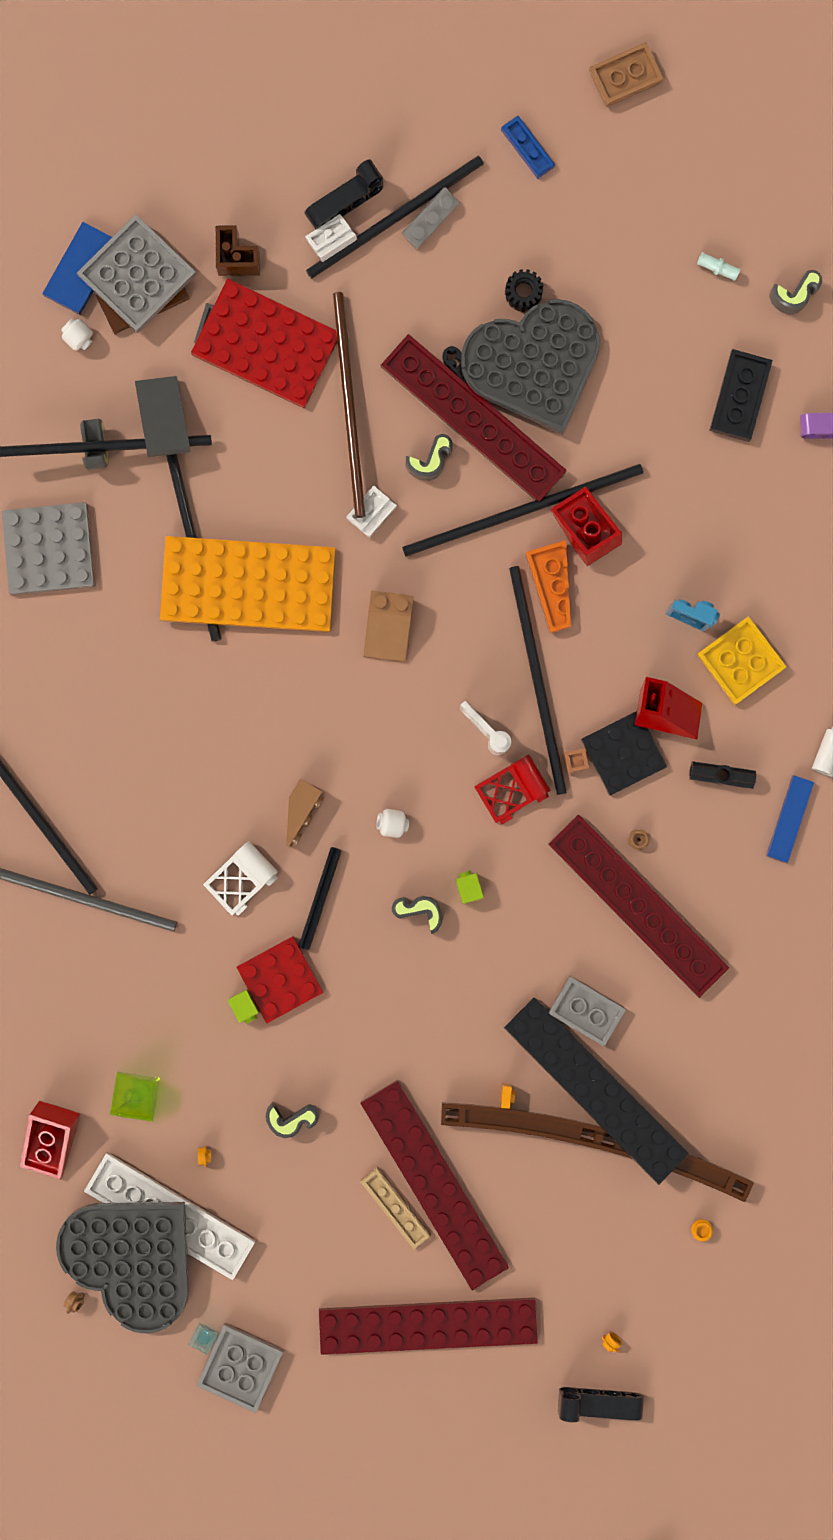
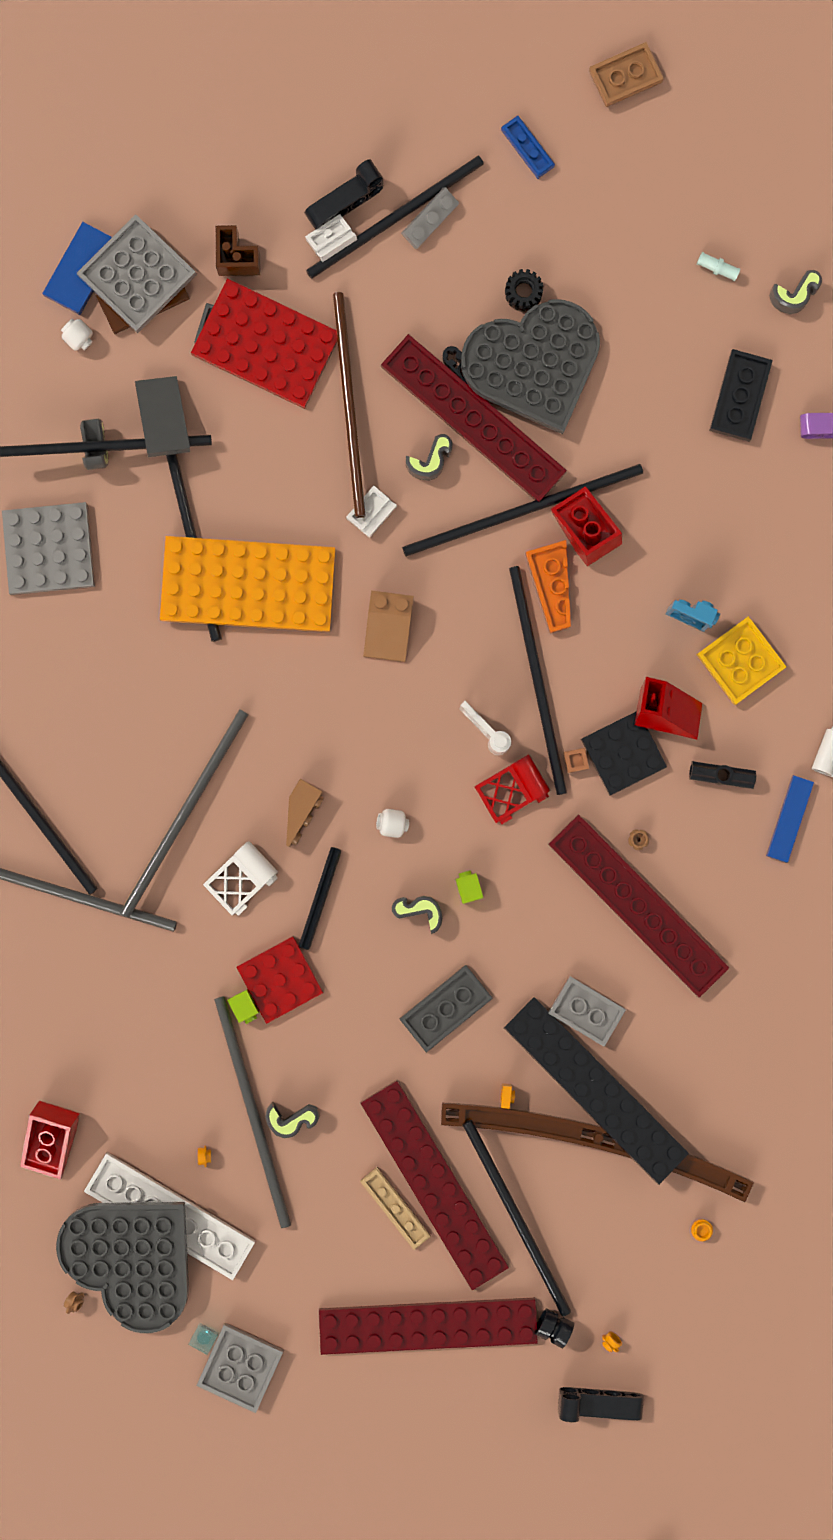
(134, 1096): clear neon green slope -> none
(184, 813): none -> dark grey piece
(252, 1112): none -> dark grey piece
(446, 1008): none -> dark grey tile
(516, 1218): none -> black piece
(554, 1328): none -> black wheel

